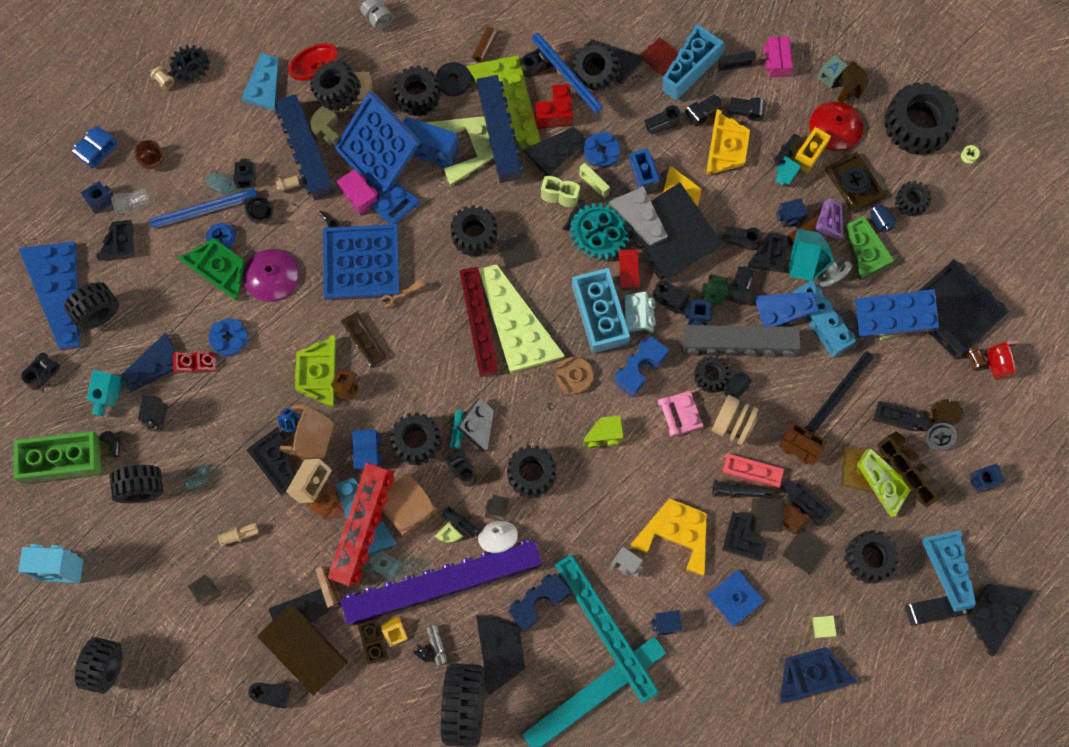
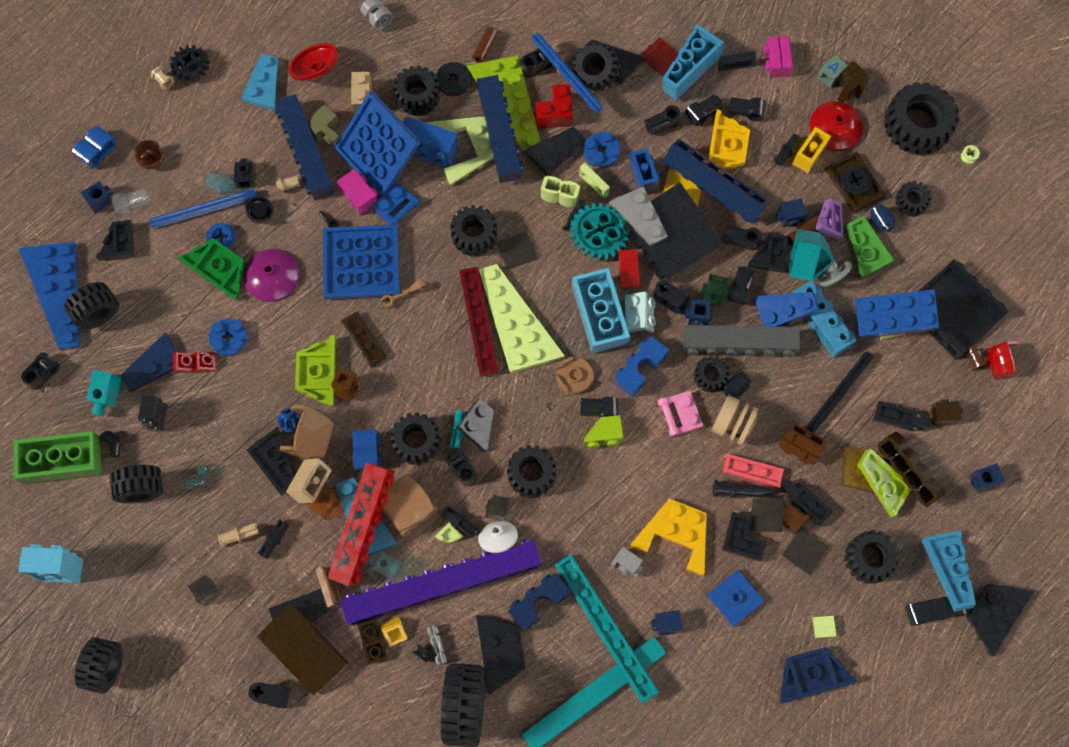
(273, 539): none -> black pin
(346, 86): black tyre -> none
(599, 407): none -> black piece
(715, 181): none -> dark blue brick
(787, 171): teal brick -> none
(946, 442): black gear -> none

